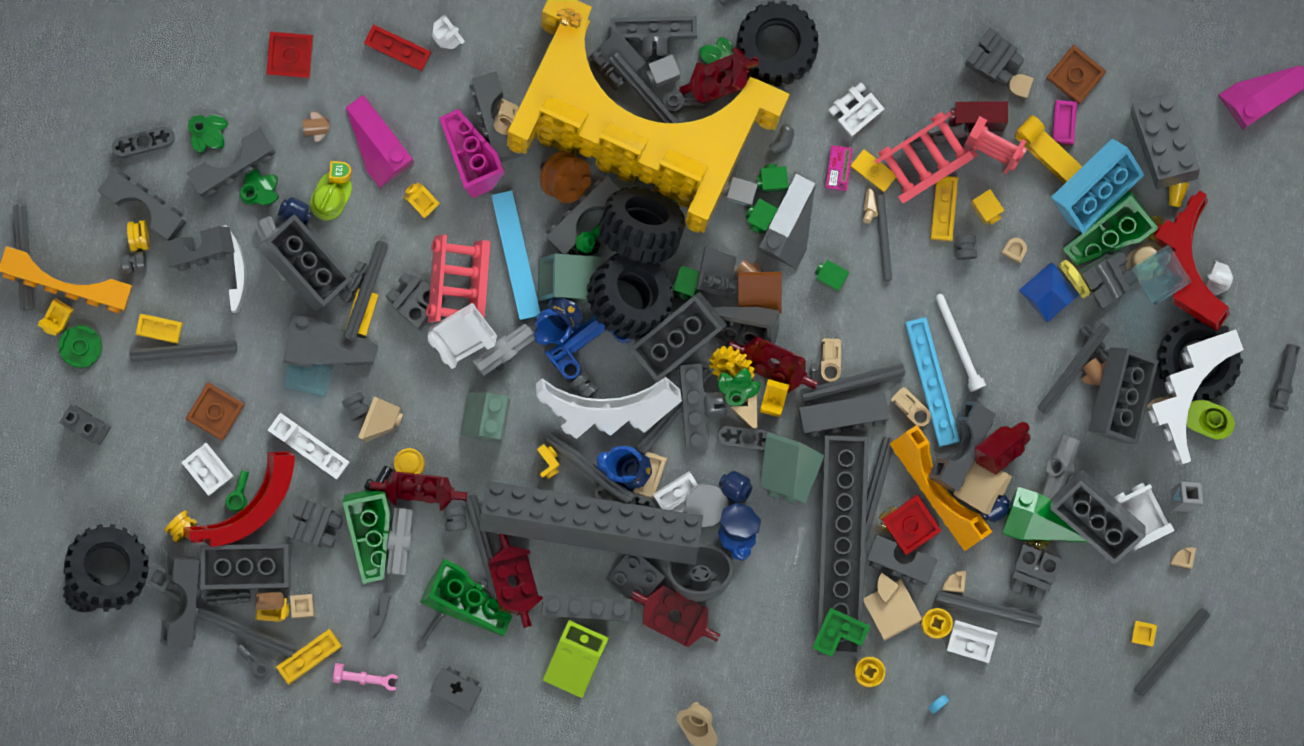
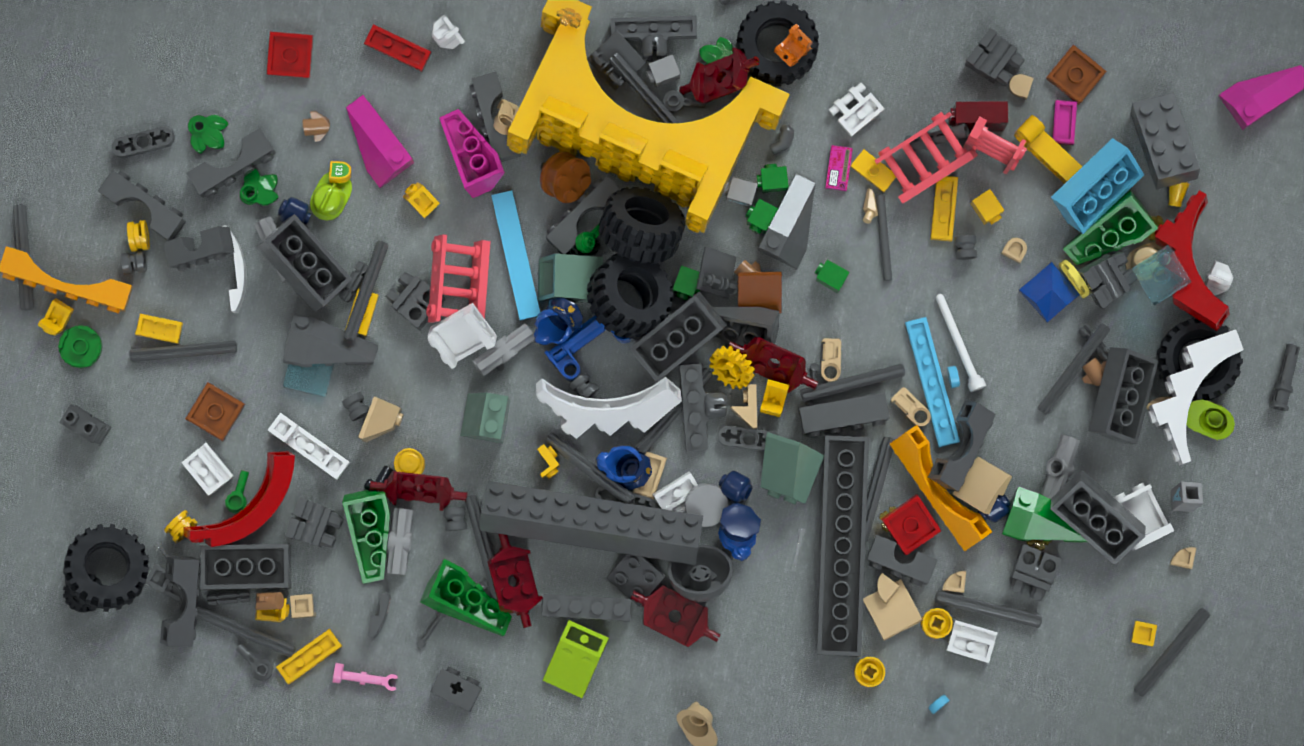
(739, 385): green plate -> none
(793, 46): none -> orange piece
(837, 626): green plate -> none
(953, 376): none -> medium azure tile
(1002, 447): dark red hinge -> none

